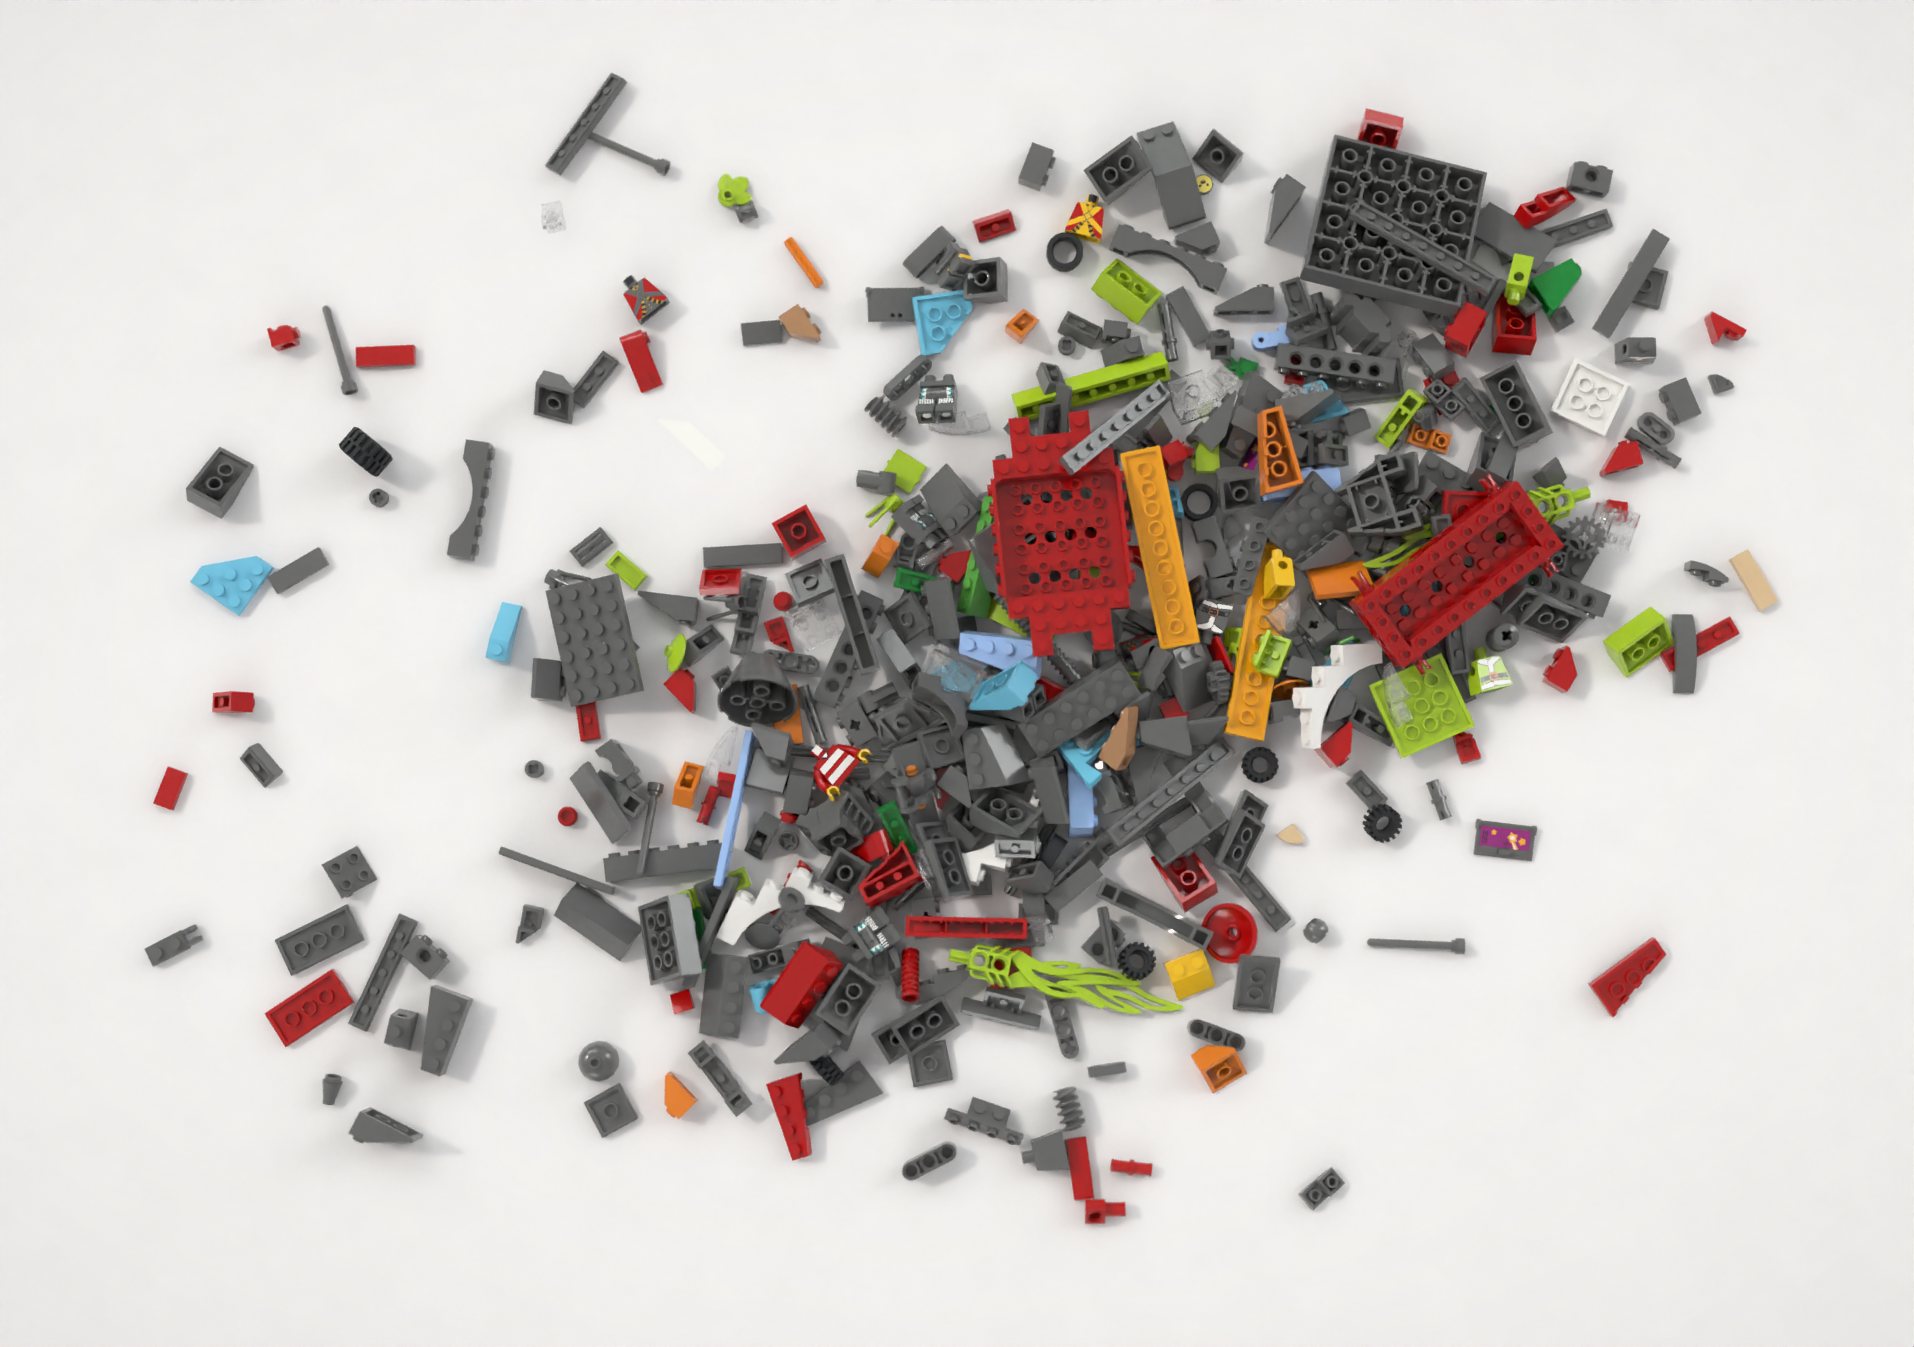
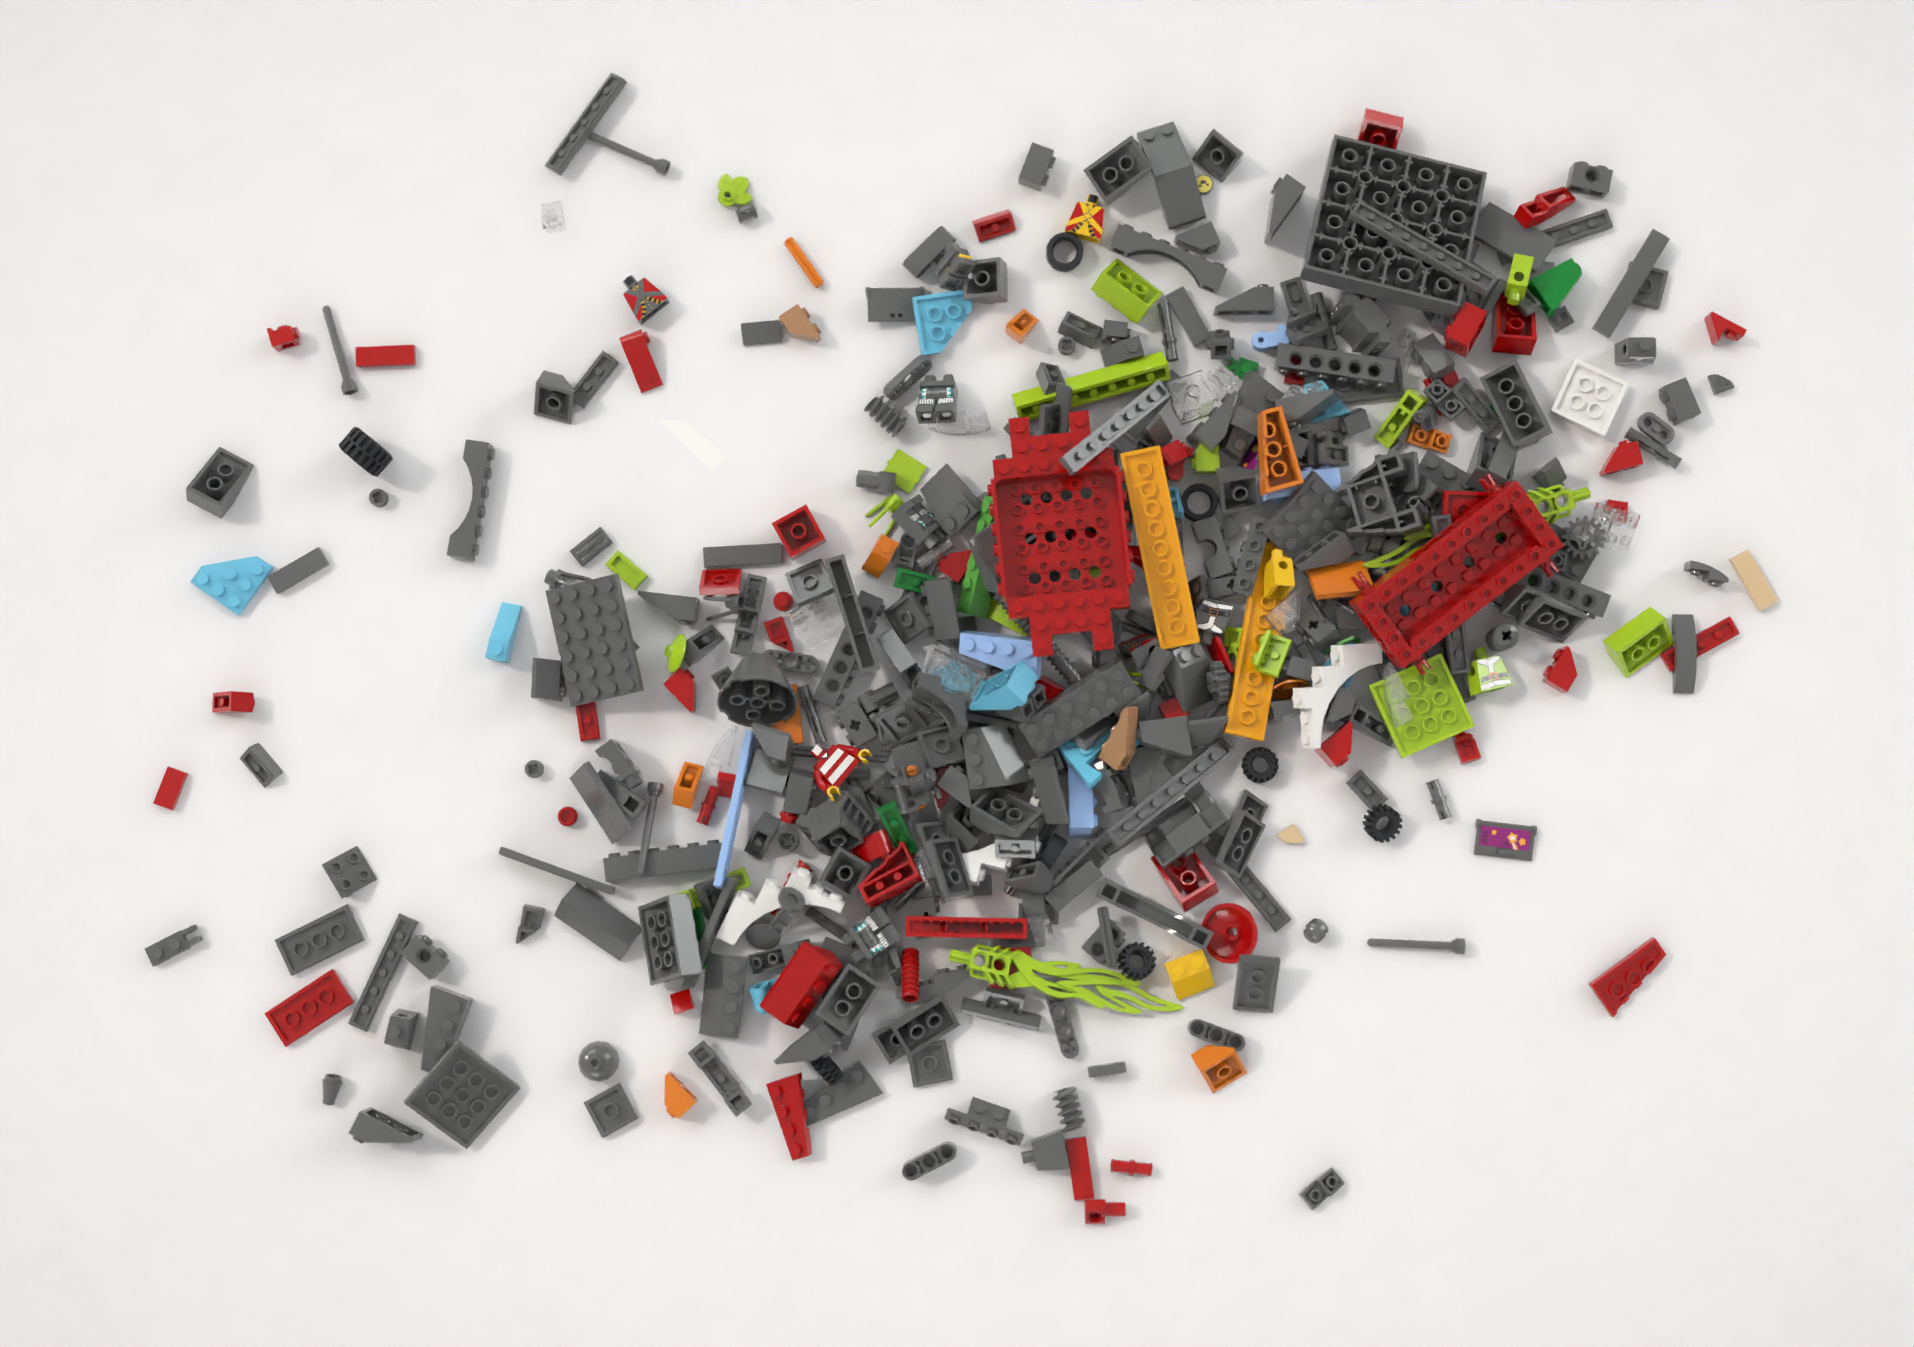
(462, 1094): none -> dark grey plate

